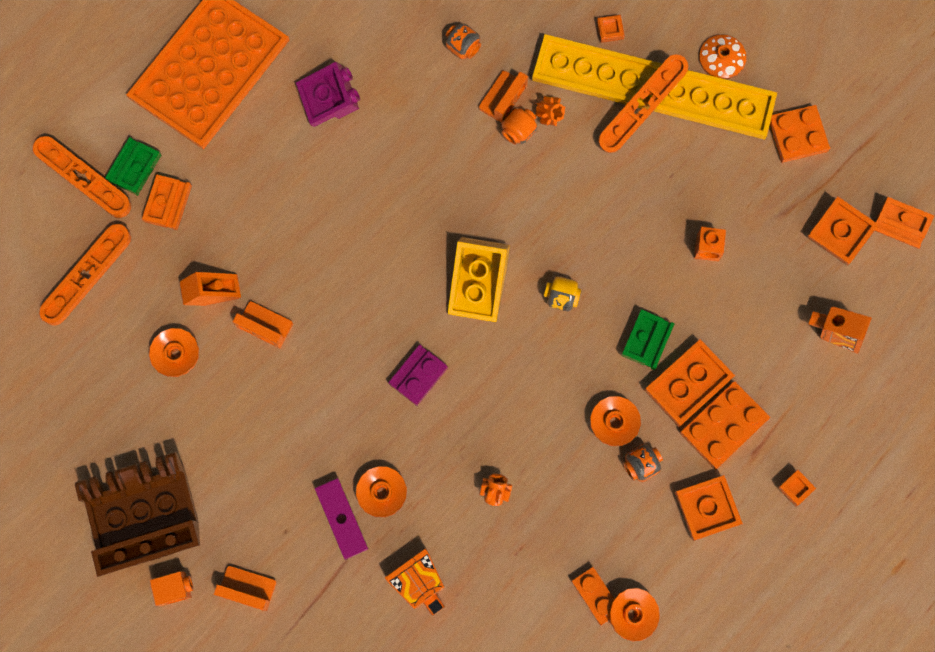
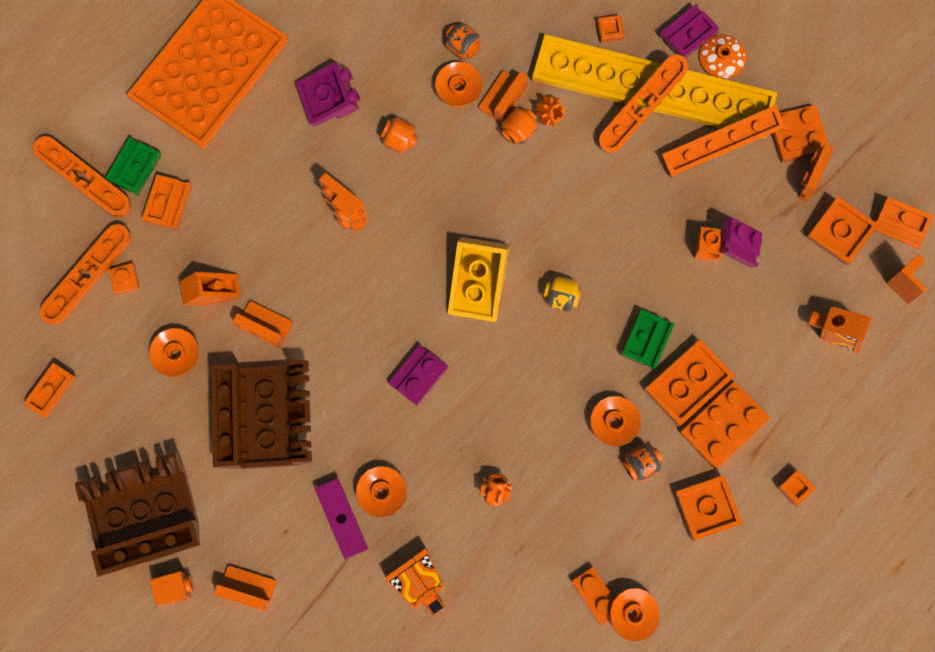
(49, 390): none -> orange plate
(124, 279): none -> orange plate
(260, 416): none -> reddish brown slope
(346, 206): none -> orange plate
(398, 135): none -> orange head
(458, 74): none -> orange dish
(689, 31): none -> magenta plate
(723, 141): none -> orange plate
(741, 242): none -> magenta plate
(812, 178): none -> orange plate
(905, 283): none -> orange panel

